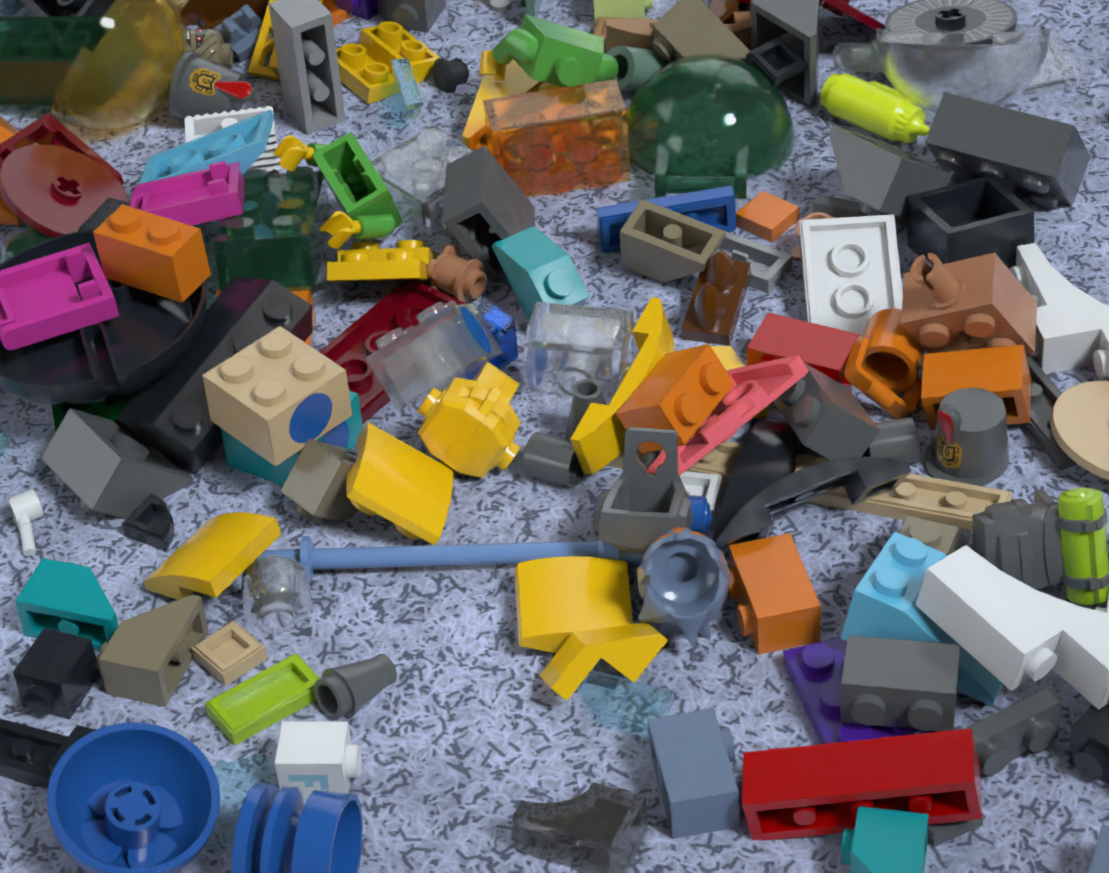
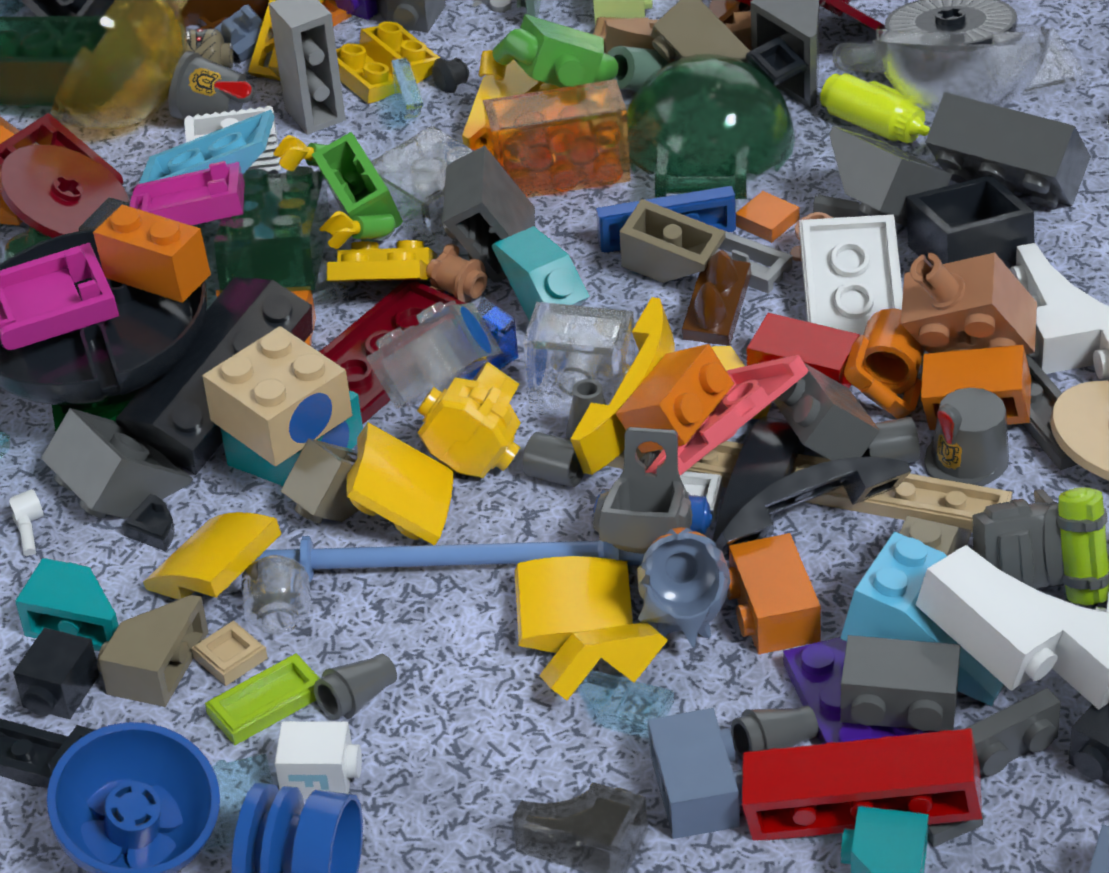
(772, 728): none -> dark grey cone

